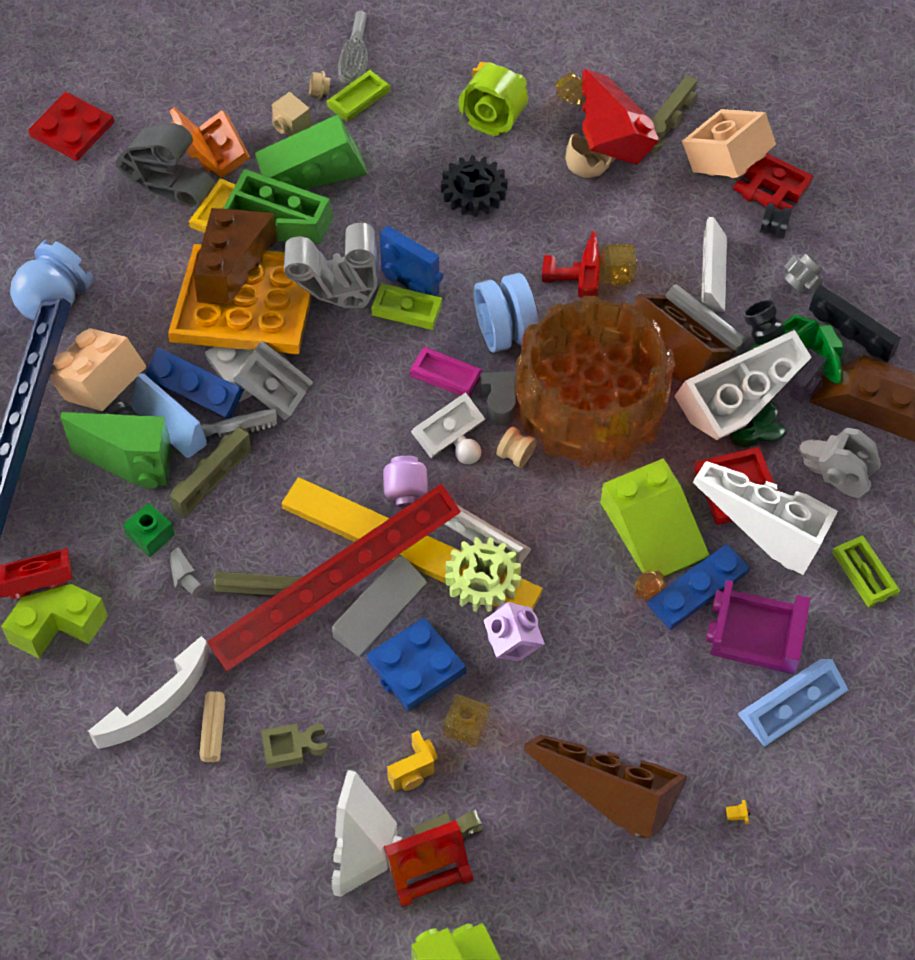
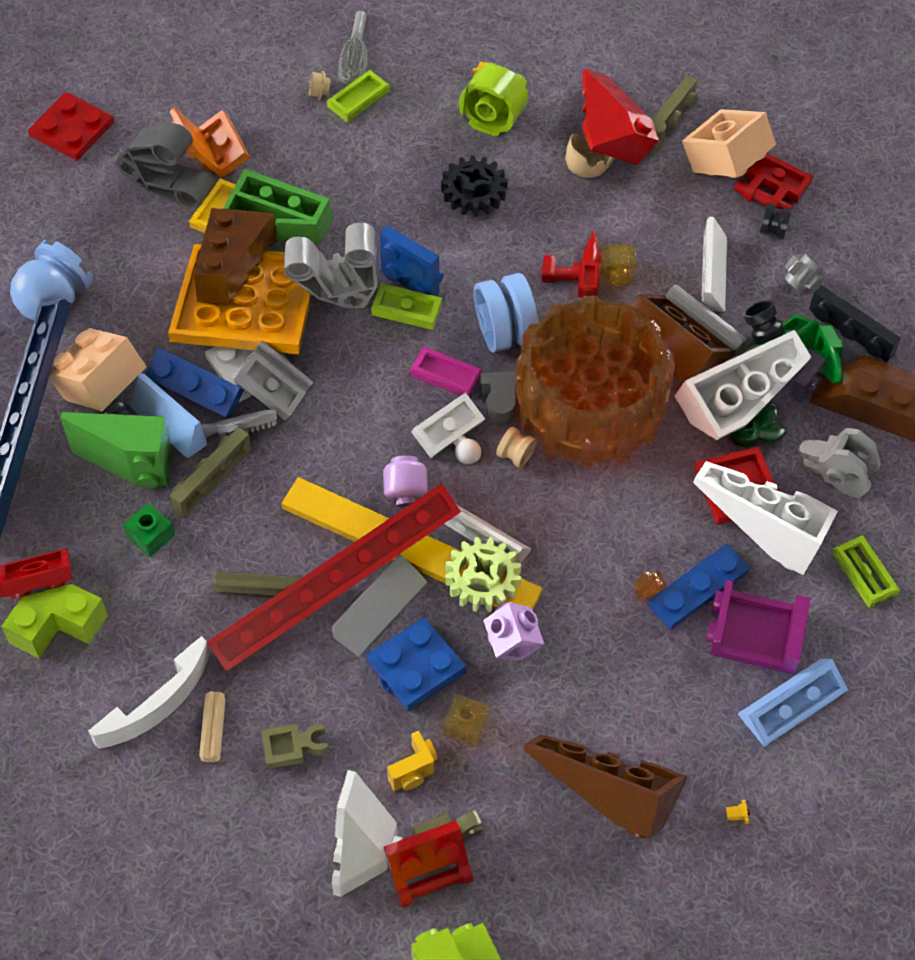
(183, 573): light grey bar -> none
(290, 115): tan plate -> none
(313, 156): bright green wedge -> none
(570, 88): clear yellow plate -> none
(654, 519): lime slope -> none

